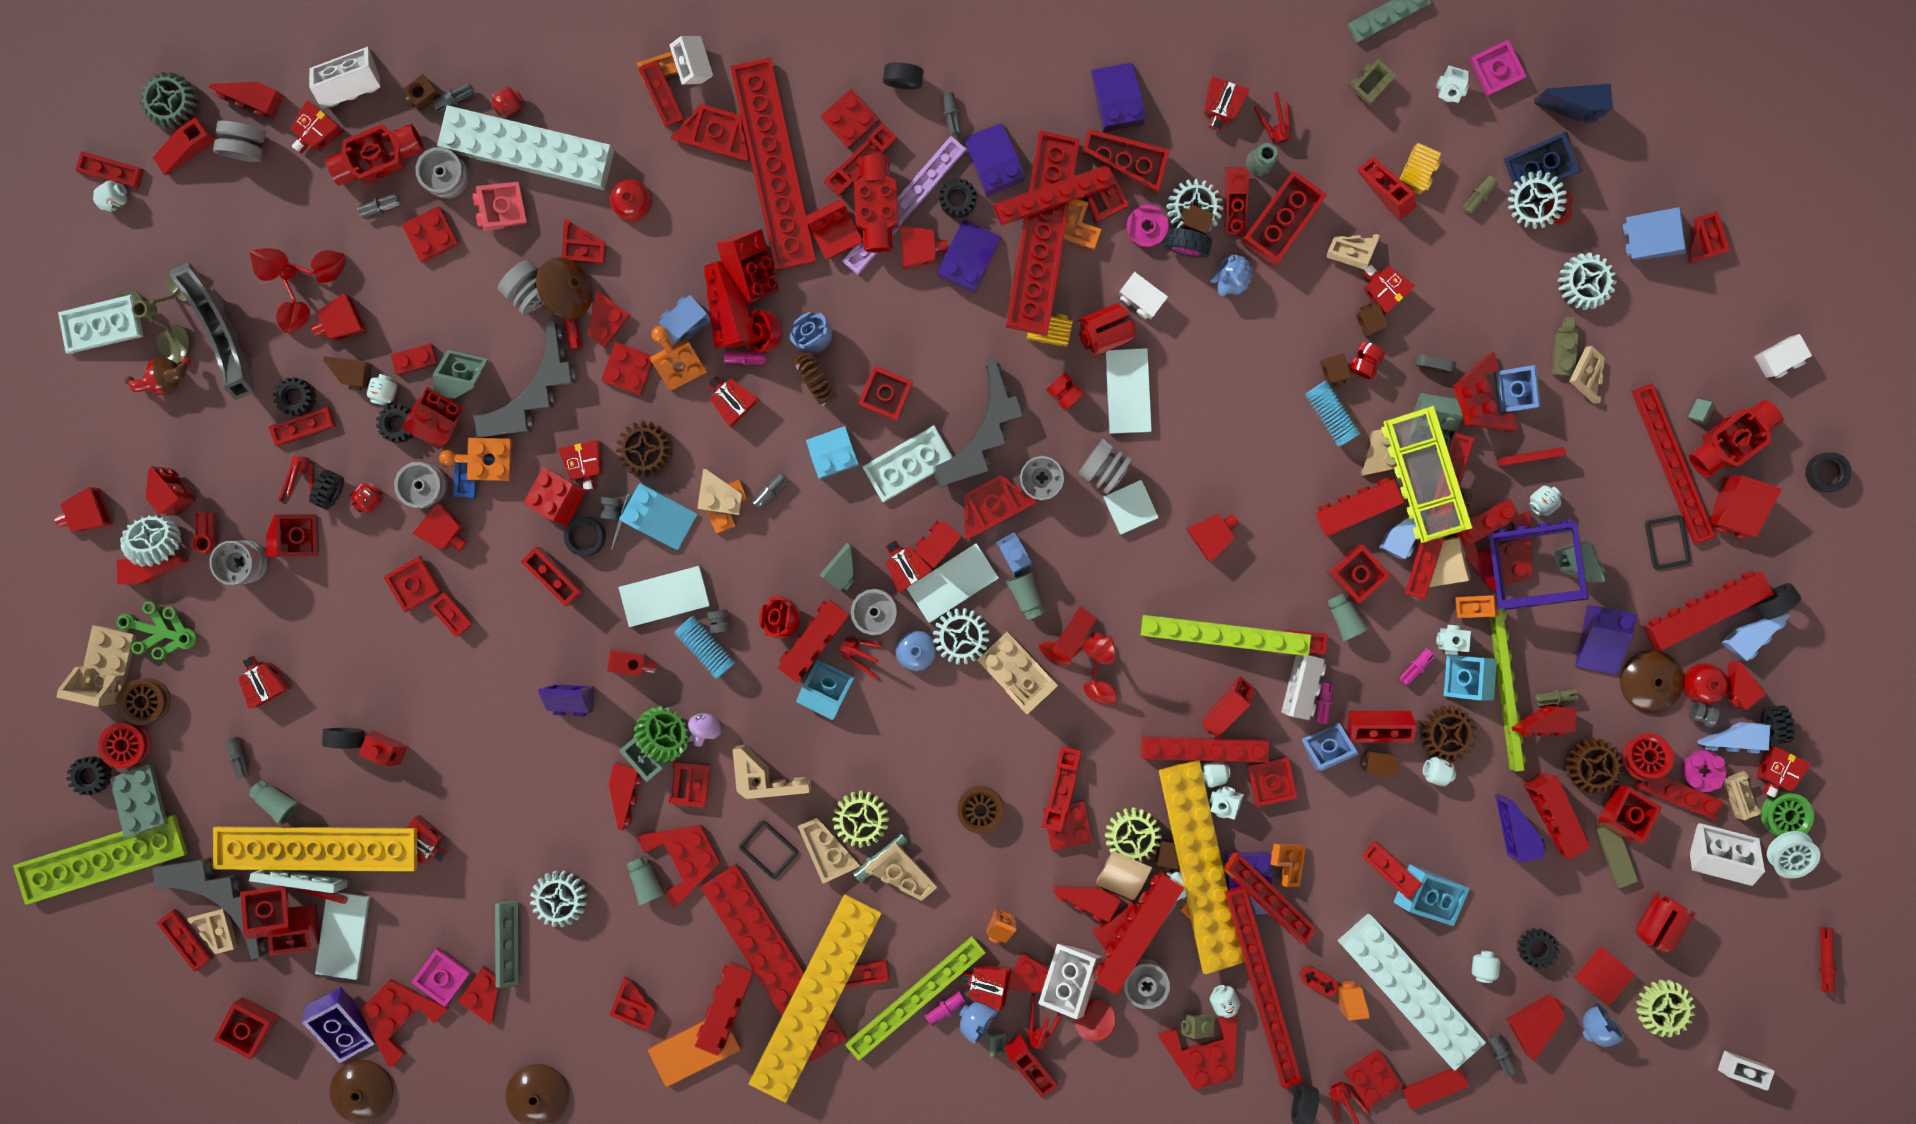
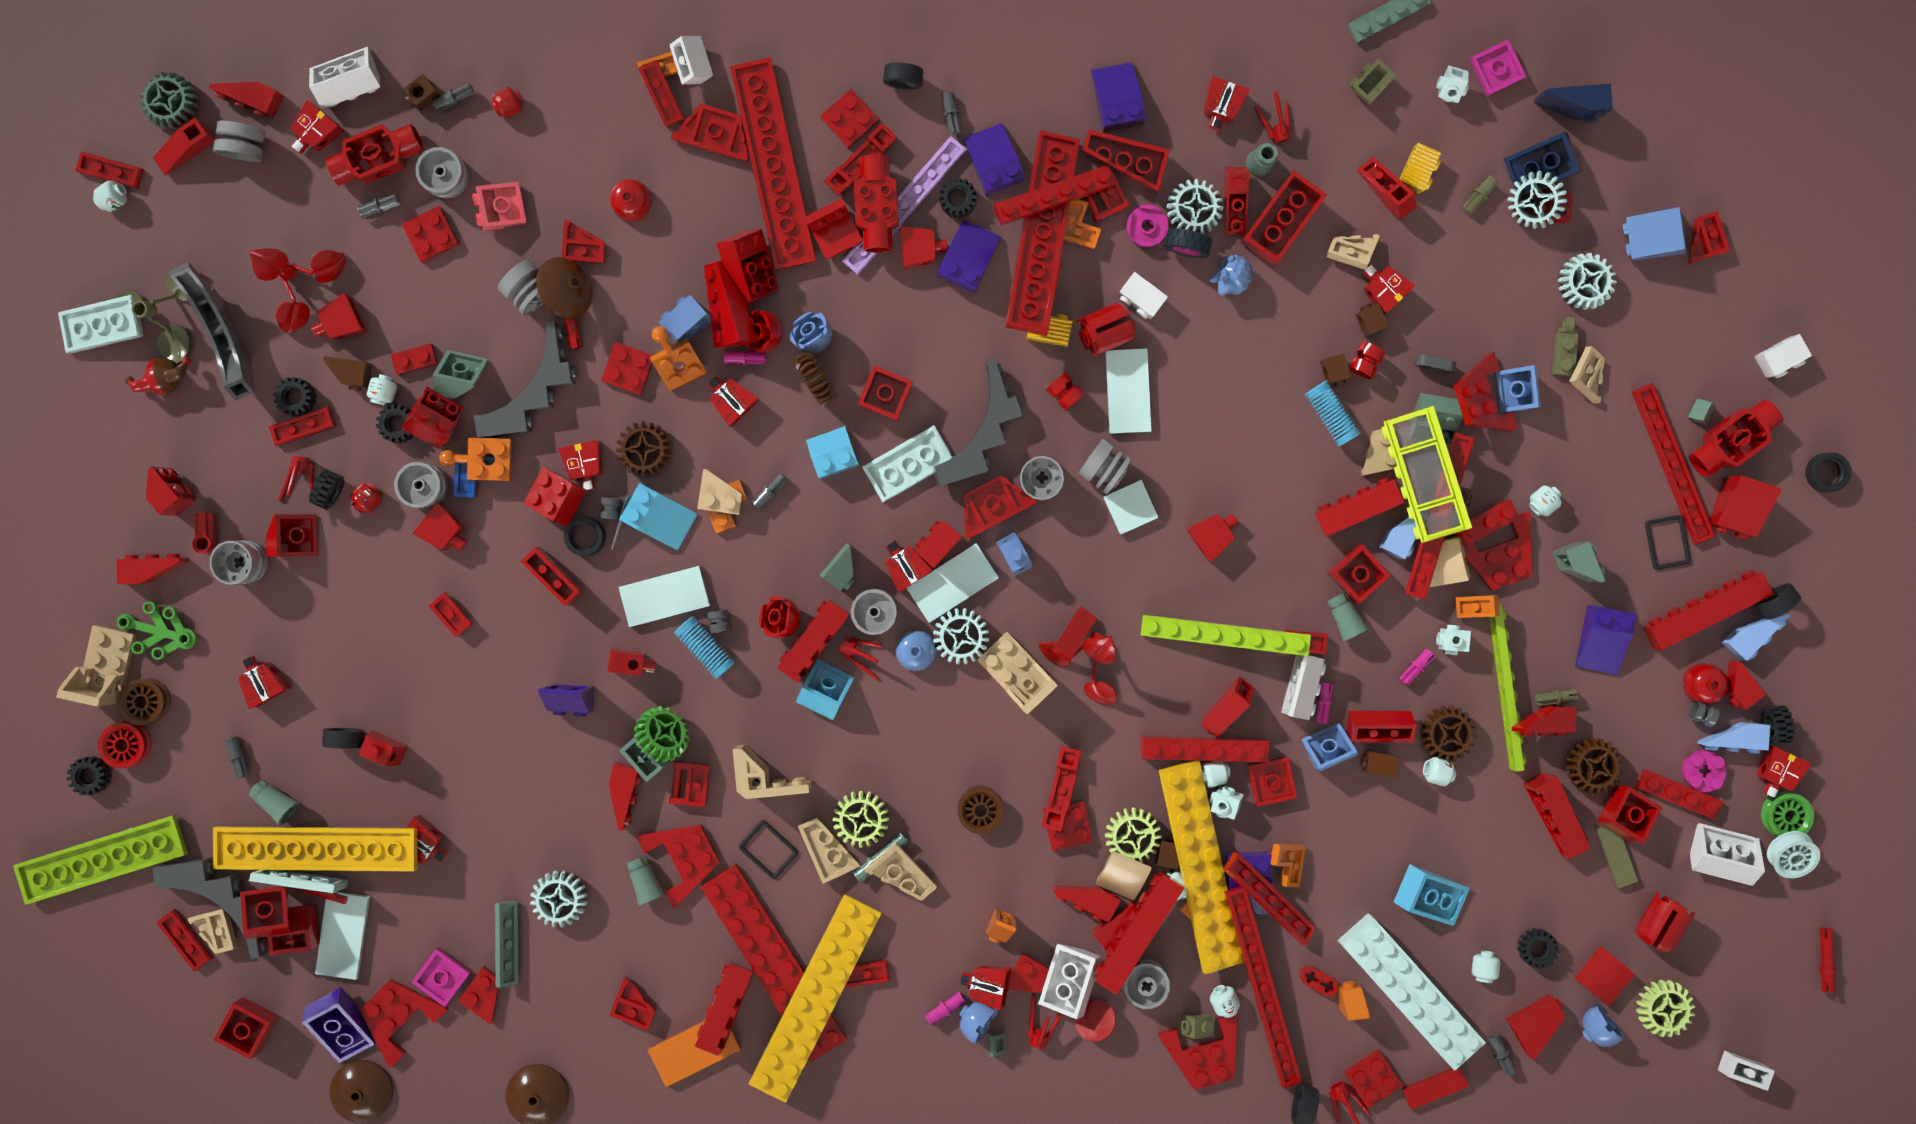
(84, 511): red torso -> none
(138, 801): sand green plate -> none
(150, 540): light aqua gear -> none
(412, 584): red plate -> none
(526, 147): light aqua brick -> none
(605, 319): red wing -> none
(702, 727): lavender piece -> none
(915, 998): lime plate -> none
(1026, 594): sand green plant -> none
(1030, 1066): red slope -> none
(1196, 219): reddish brown brick -> none
(1392, 870): red tile -> none
(1470, 677): medium azure slope -> none
(1520, 837): dark purple slope -> none
(1531, 456): red tile -> none
(1541, 530): dark purple window -> none
(1639, 680): reddish brown dish -> none
(1661, 763): red wheel -> none
(1741, 796): tan hinge -> none

